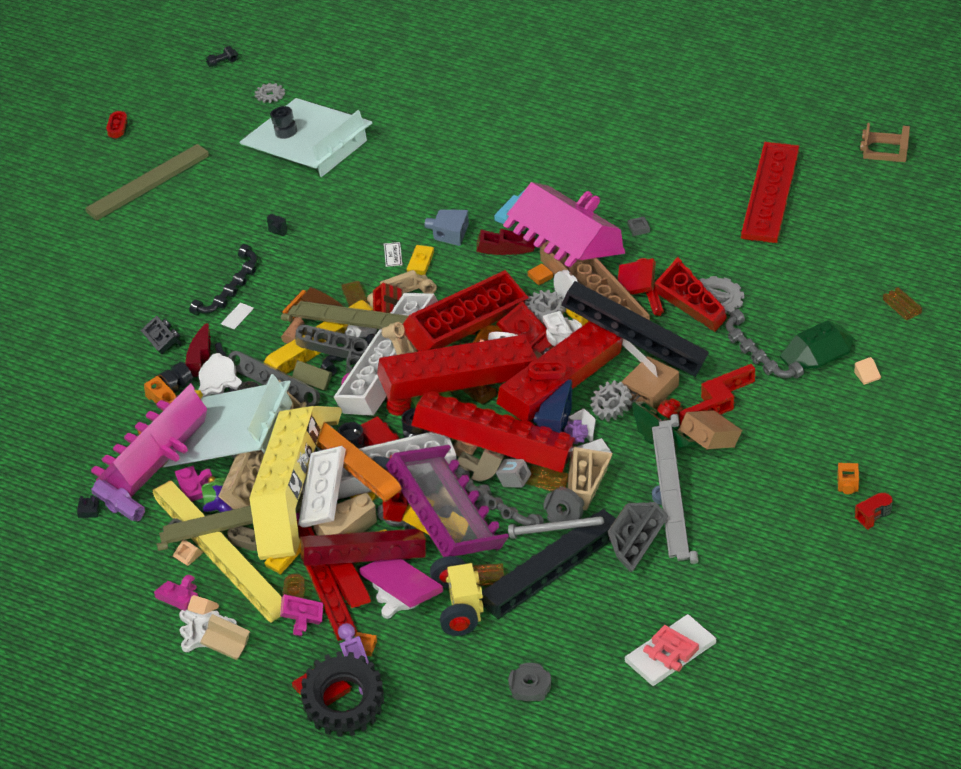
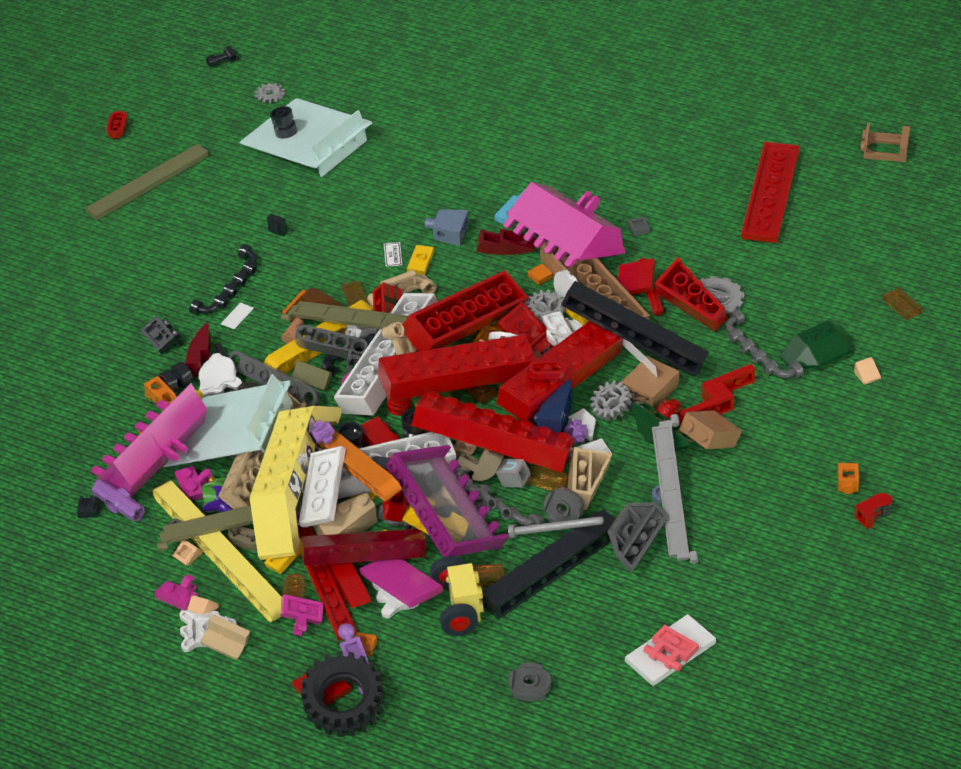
(322, 432): none -> medium lavender gear

